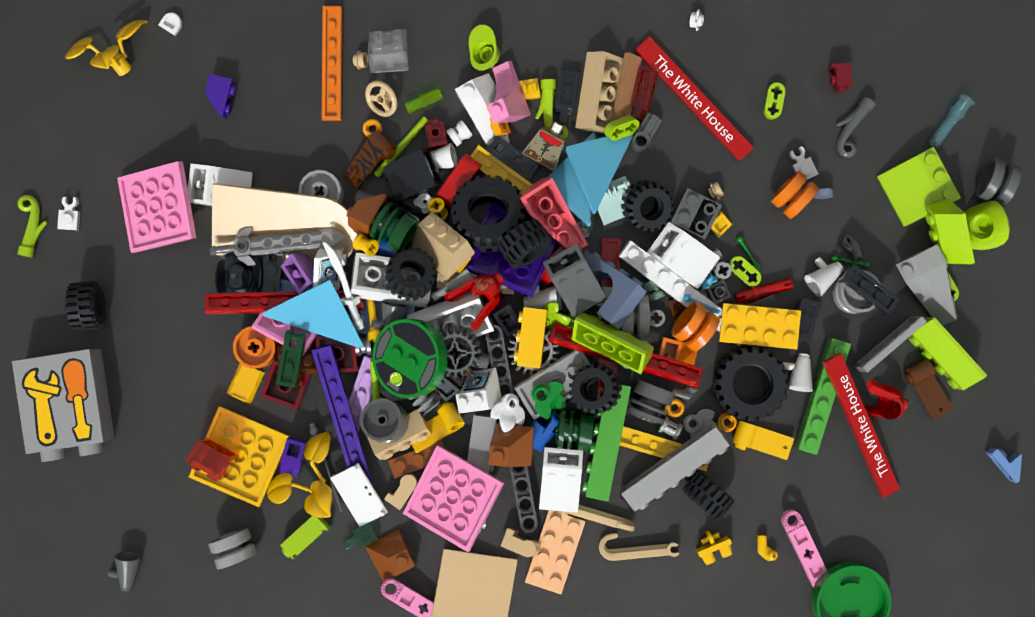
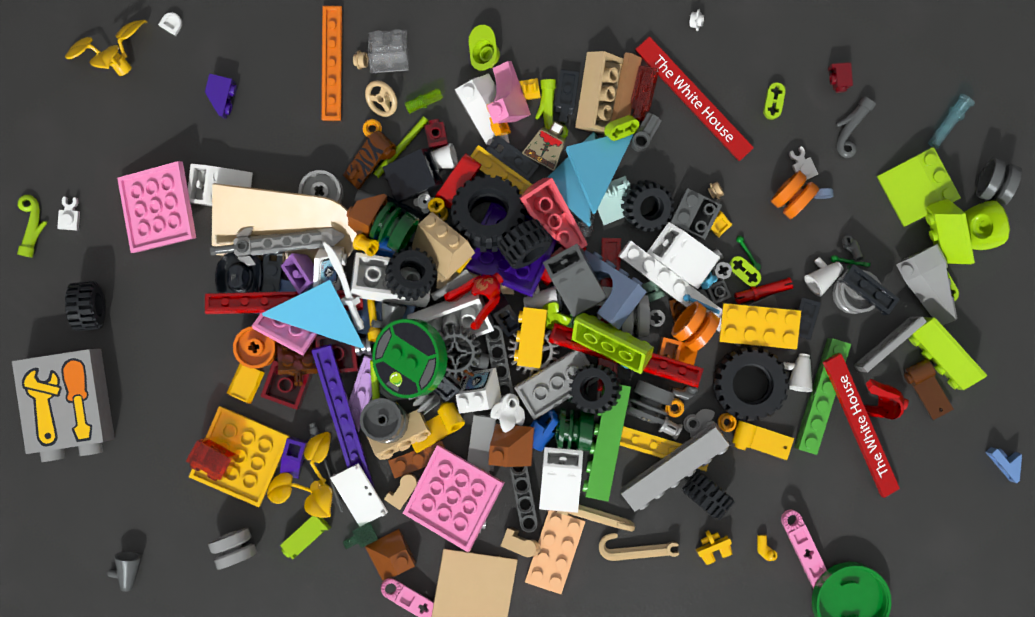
(291, 359): dark green plate -> none
(459, 133): white wheel -> none
(550, 399): green plate -> none

